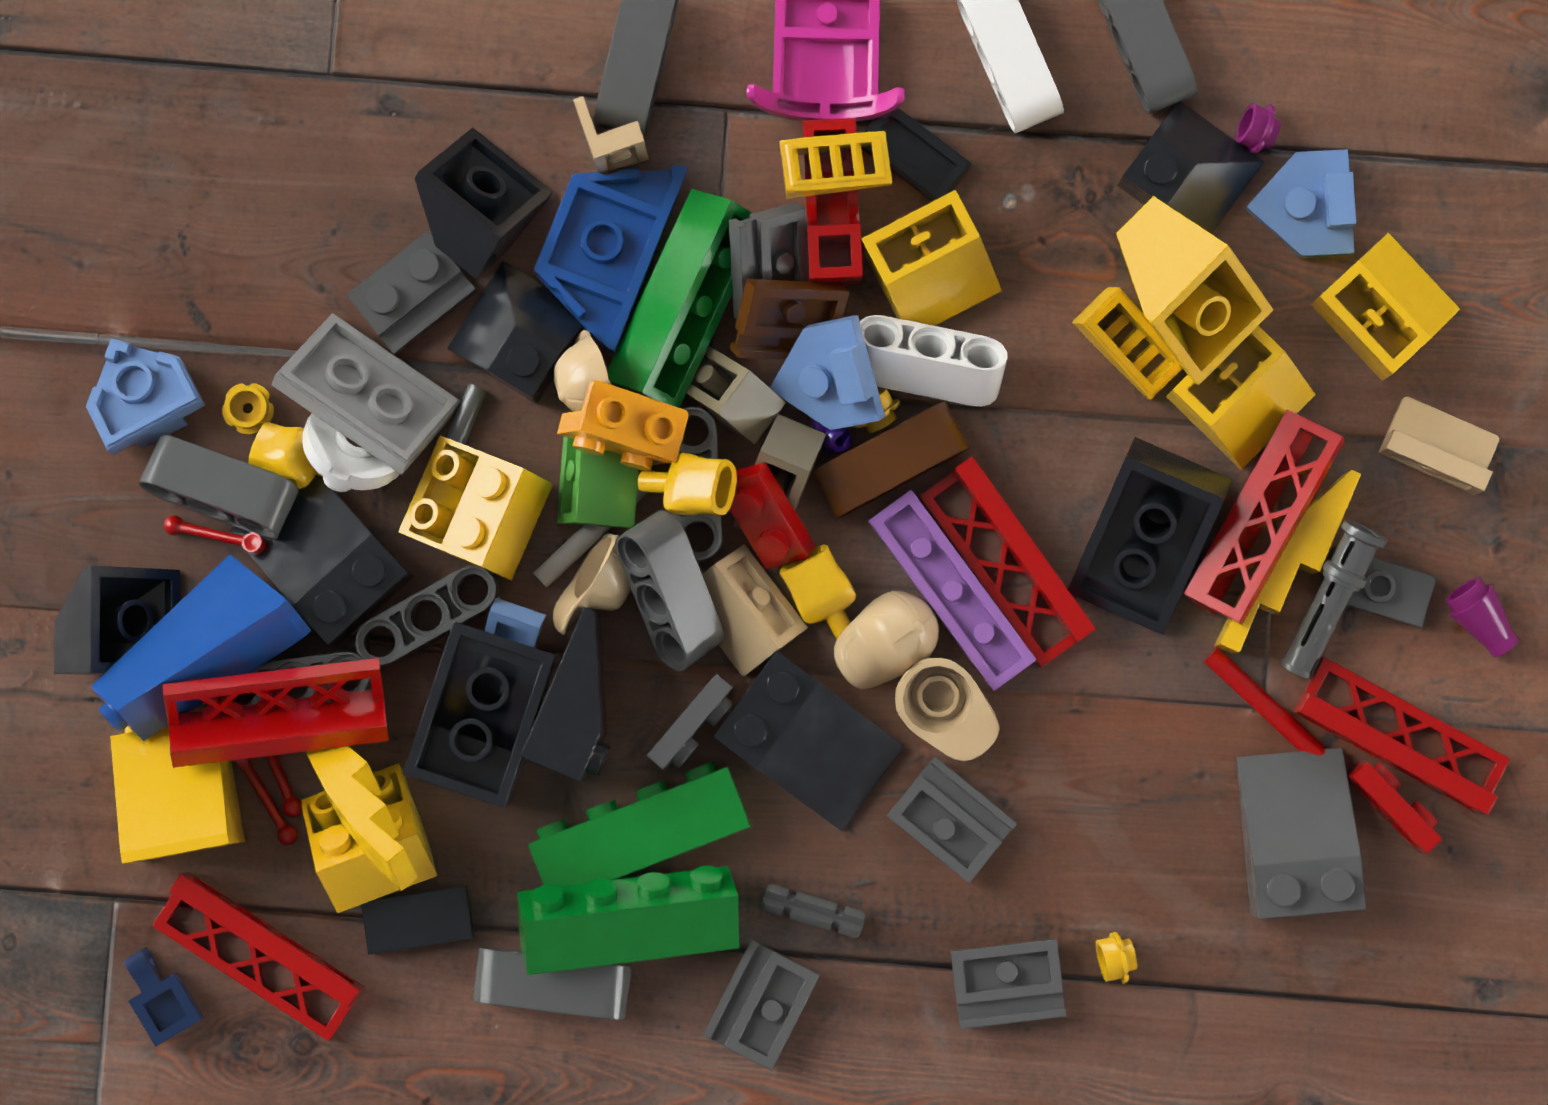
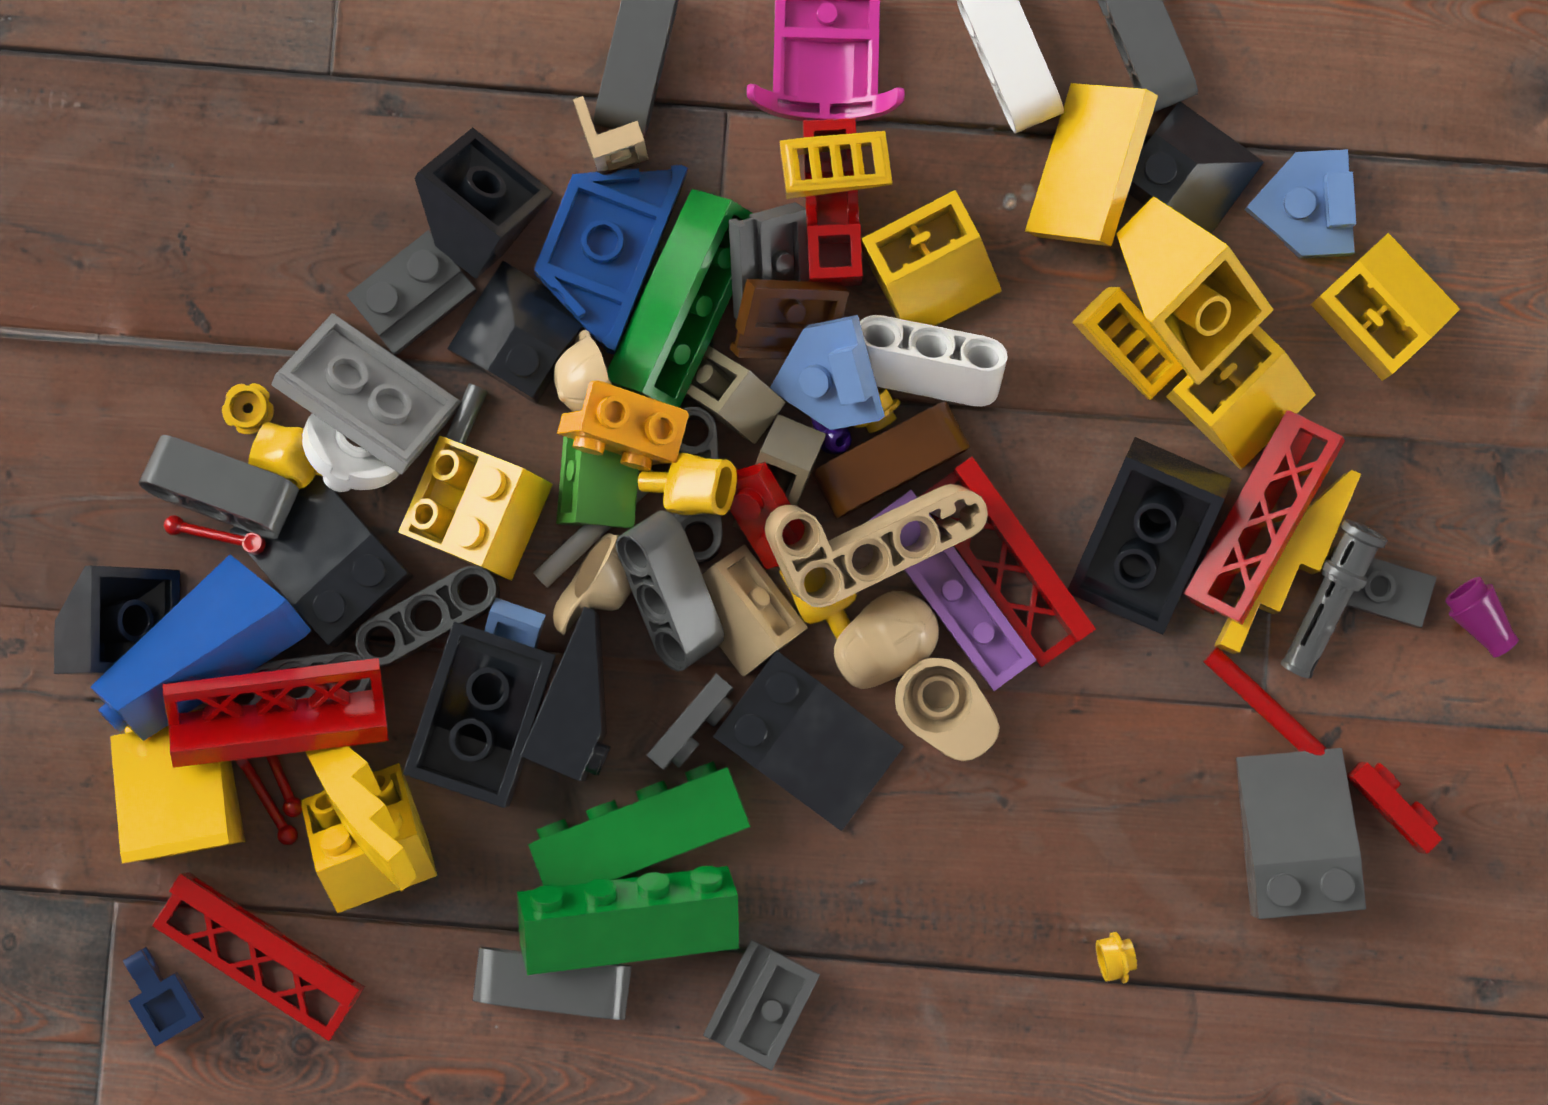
(140, 396): medium blue plate -> none
(417, 920): black tile -> none
(813, 911): dark grey axle -> none
(883, 535): none -> tan beam
(919, 155): black tile -> none
(951, 819): dark grey plate -> none
(1008, 983): dark grey plate -> none
(1091, 163): none -> yellow tile
(1258, 128): magenta plate -> none
(1392, 752): red fence -> none
(1440, 445): tan panel -> none

